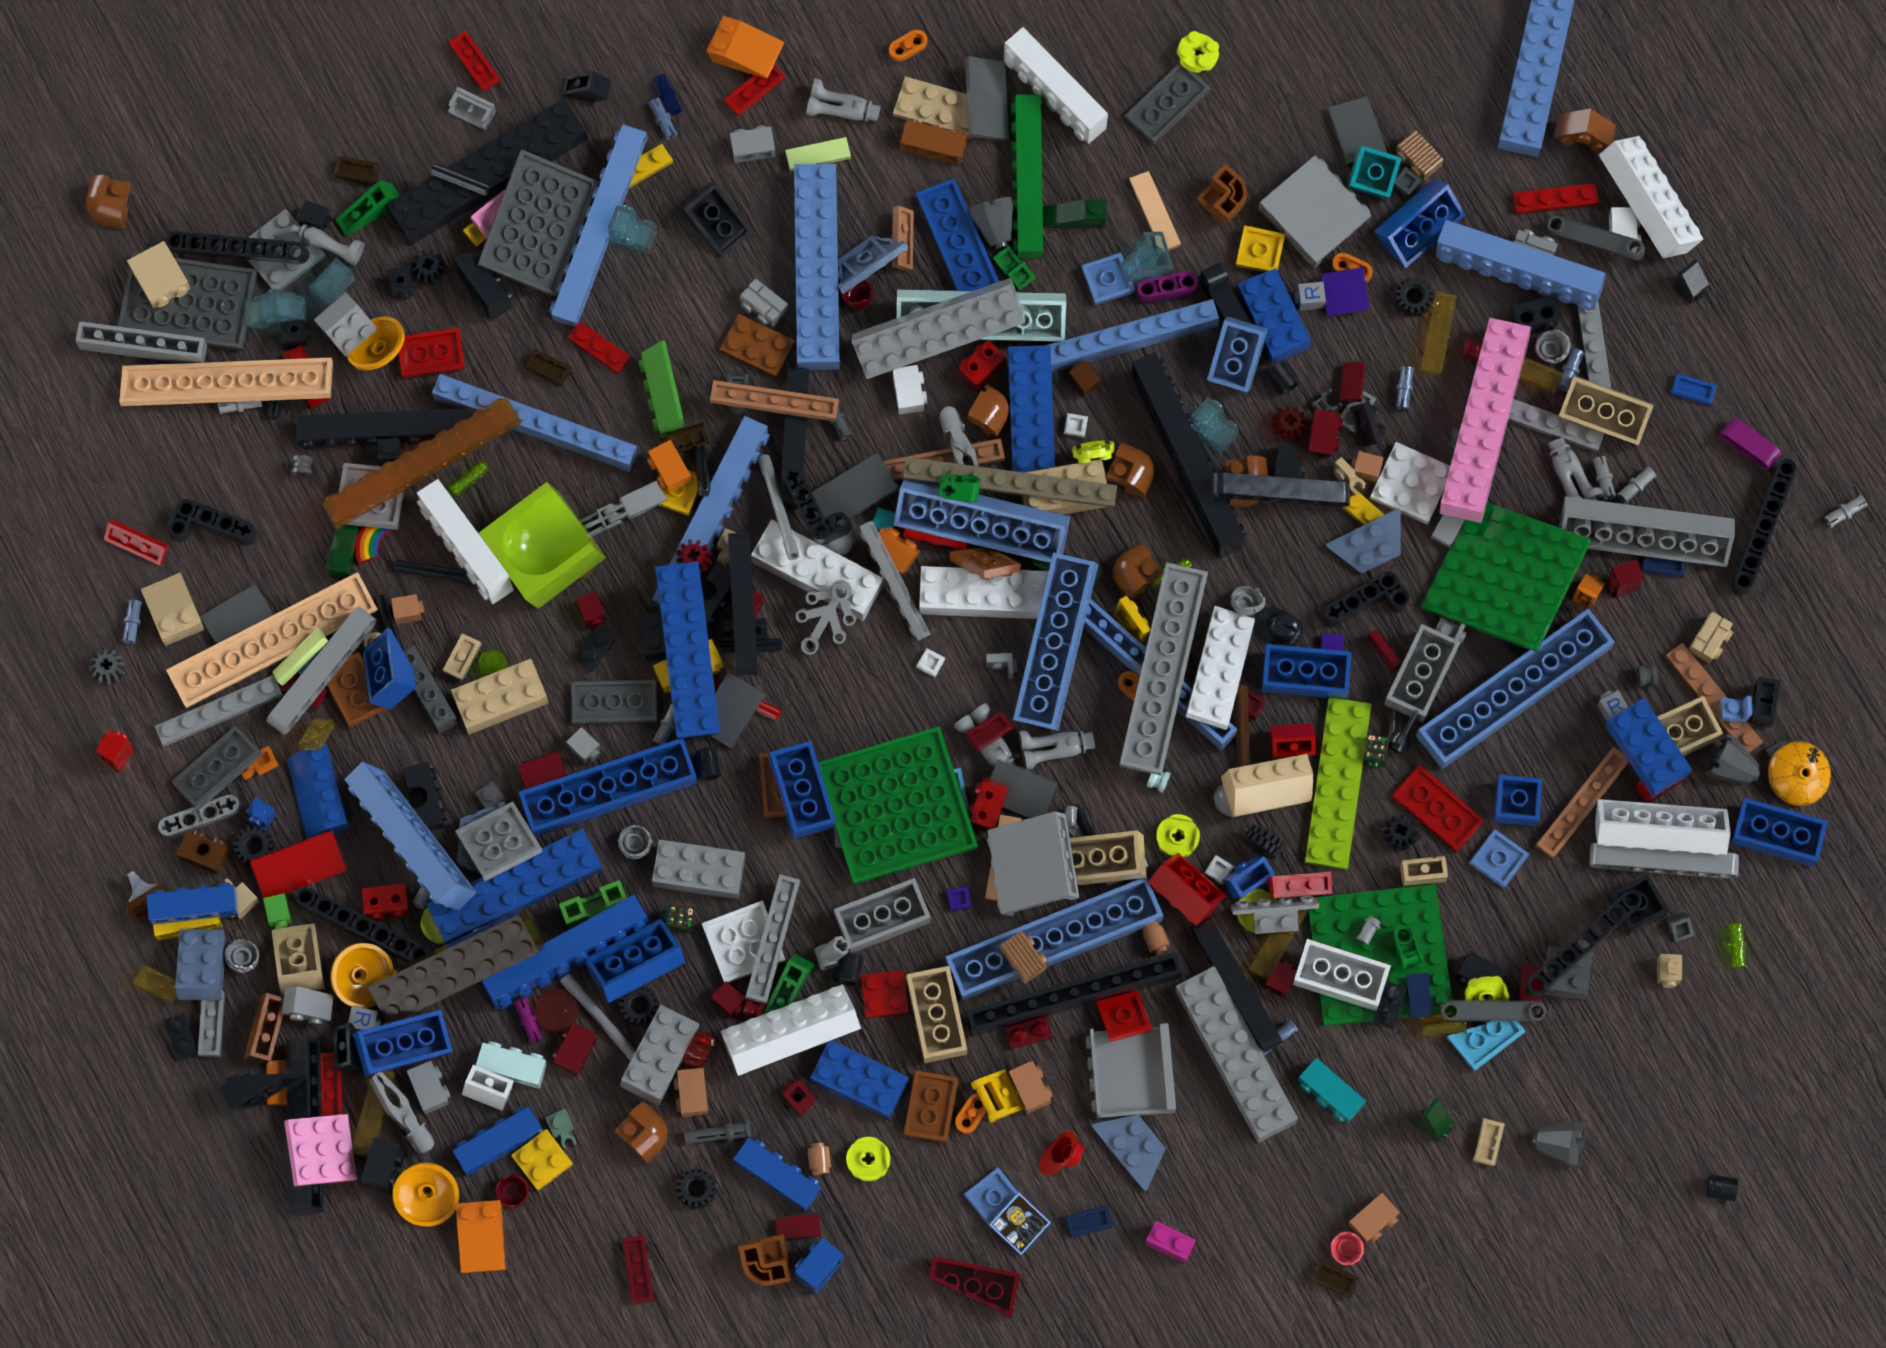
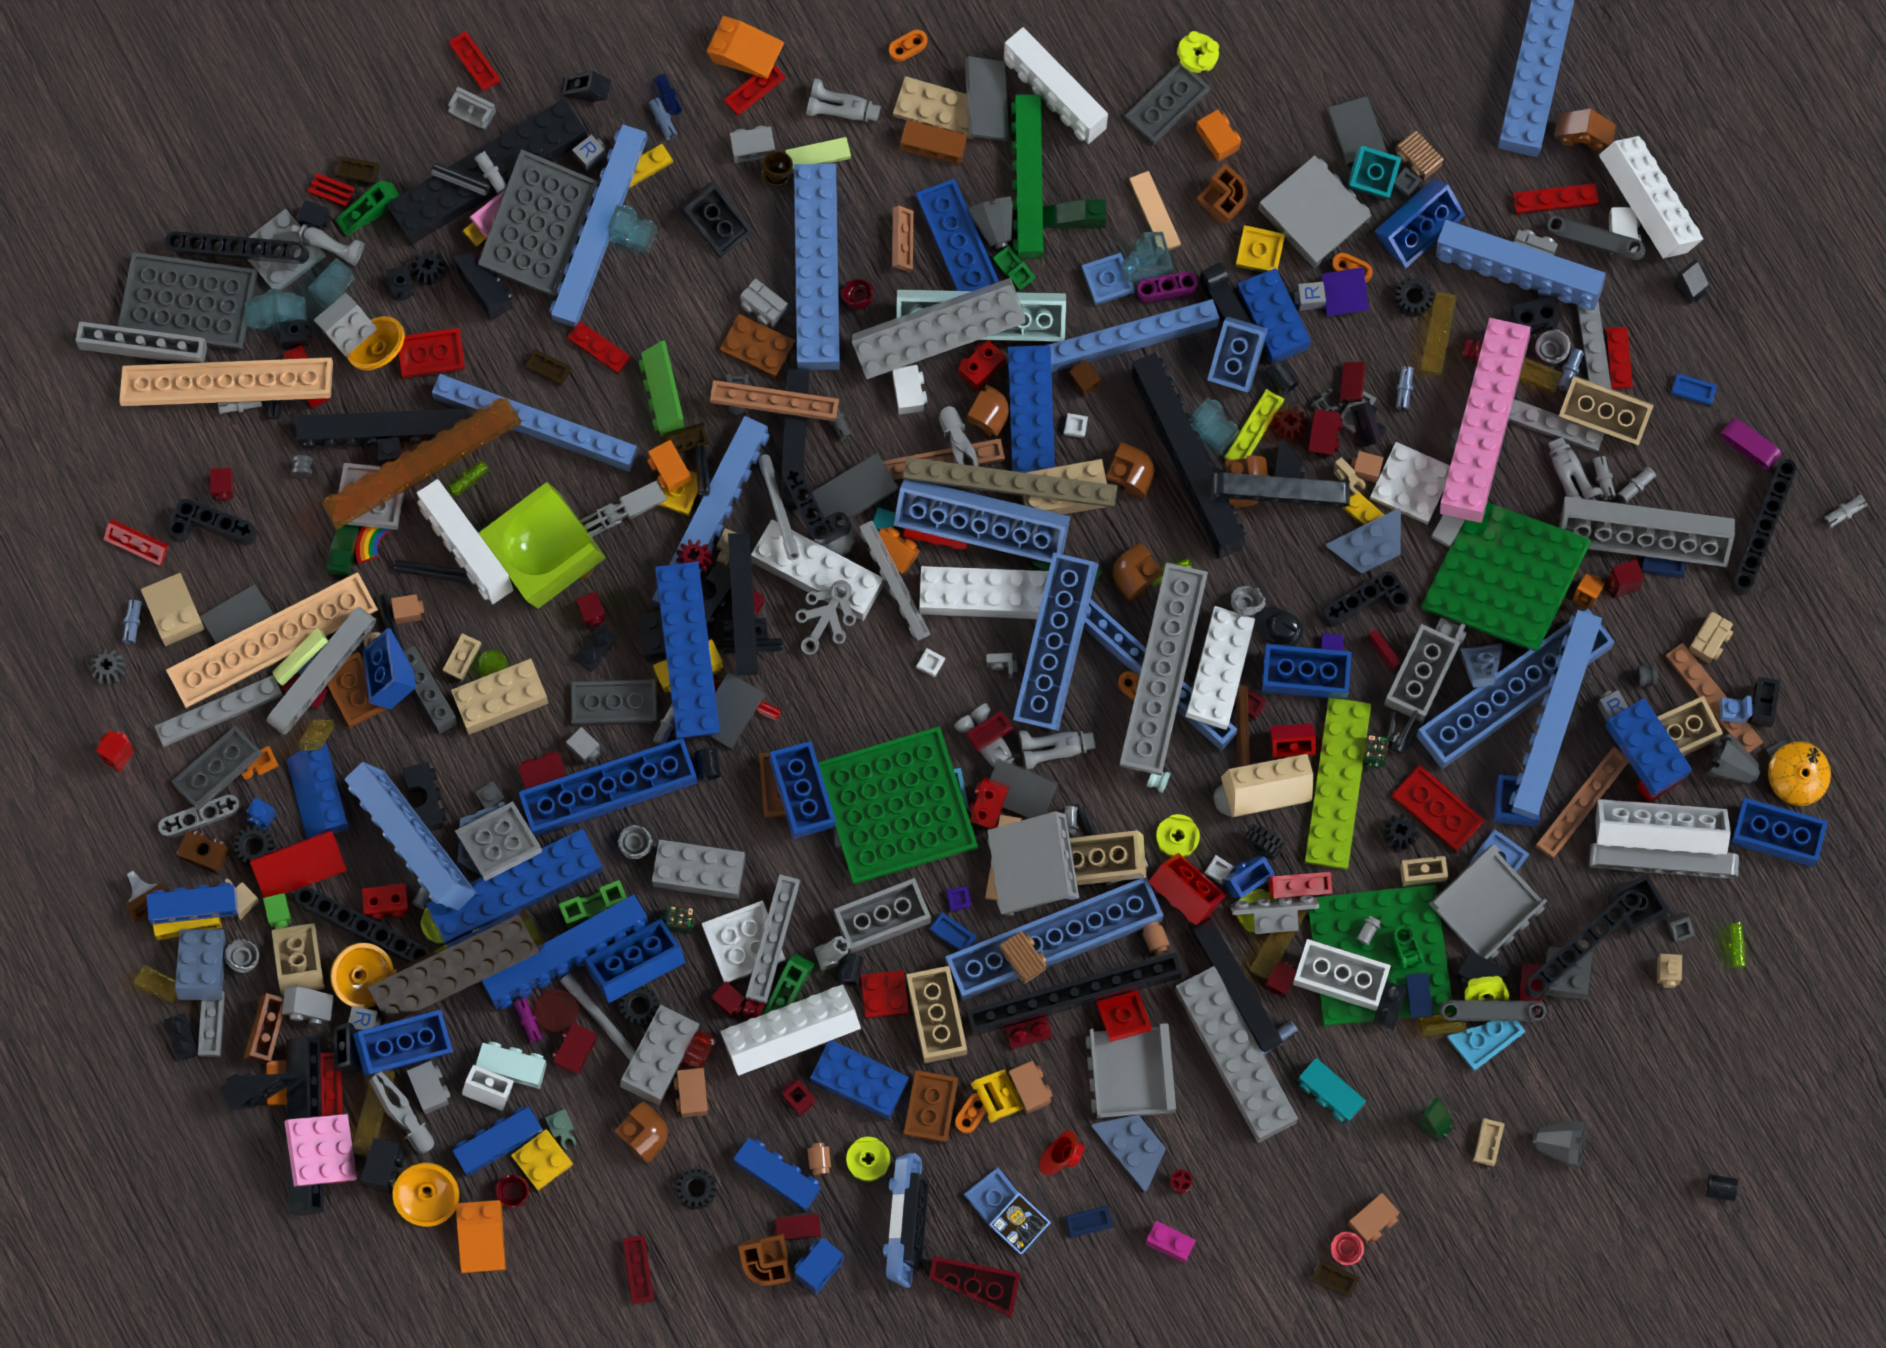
(107, 201): dark orange brick -> none
(159, 275): tan brick -> none
(221, 484): none -> dark red brick
(315, 183): none -> red tile
(491, 172): none -> light grey pin
(589, 152): none -> light grey brick
(729, 1132): dark grey pin -> none
(777, 162): none -> dark brown helmet
(866, 259): sand blue wing -> none
(907, 1220): none -> piece
(952, 932): none -> blue tile
(962, 487): green piece -> none
(985, 562): dark orange plate -> none
(1093, 449): neon yellow plate -> none
(1129, 618): yellow plate -> none
(1182, 1177): none -> dark red wheel
(1218, 135): none -> orange brick
(1255, 426): none -> neon yellow tile
(1482, 663): none -> sand blue wing
(1487, 904): none -> light grey panel
(1556, 714): none -> medium blue brick
(1619, 358): none -> red plate

